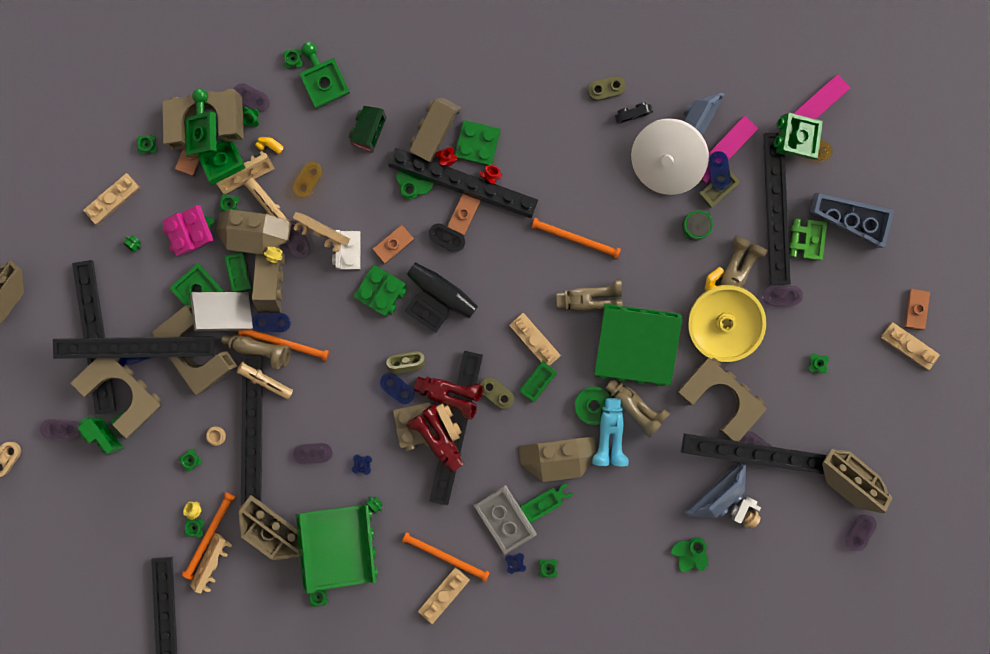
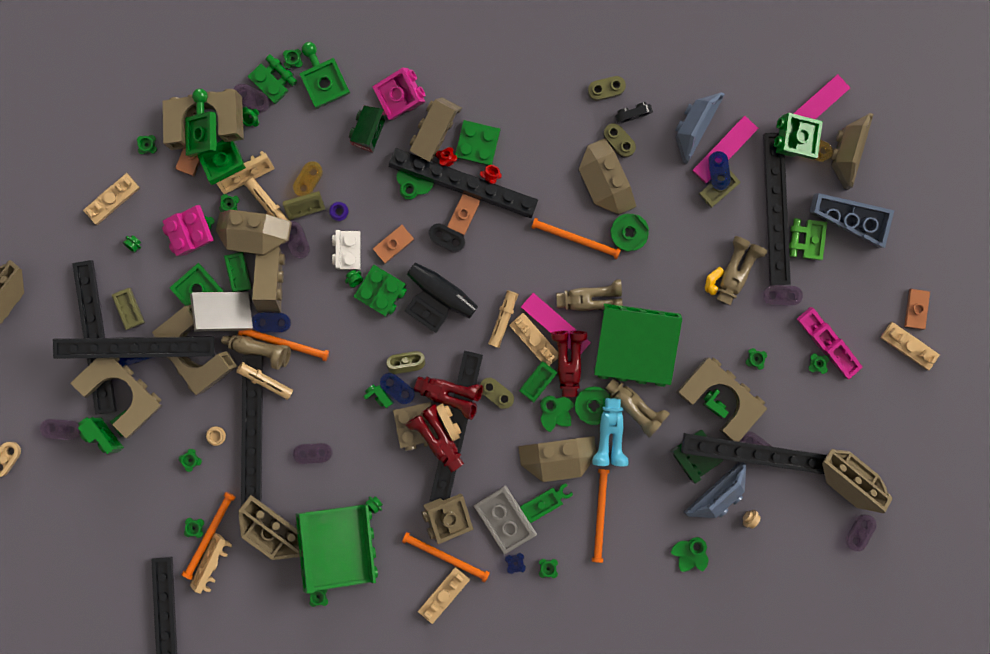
(128, 308): none -> olive plate
(192, 510): light yellow plate -> none
(267, 83): none -> green plate
(269, 142): yellow arm -> none
(273, 254): light yellow plate -> none
(303, 205): none -> olive plate
(320, 230): tan plate -> none
(334, 207): none -> dark purple plate
(353, 278): none -> green plate
(365, 460): clear blue plate -> none
(382, 397): none -> green bracket
(399, 93): none -> dark pink plate
(447, 518): none -> dark tan plate
(503, 318): none -> tan pin
(549, 318): none -> dark pink tile
(558, 414): none -> green plate
(569, 372): none -> dark red piece
(600, 515): none -> orange bar
(606, 178): none -> dark tan wedge
(619, 140): none -> olive plate
(640, 232): none -> green plate
(670, 156): white dish -> none
(694, 465): none -> dark green bracket
(697, 225): pearl dark grey piece -> none
(716, 407): none -> green bracket
(727, 323): light yellow dish -> none
(739, 510): white bracket -> none
(759, 364): none -> green plate
(829, 343): none -> dark pink slope
(850, 149): none -> dark tan wedge

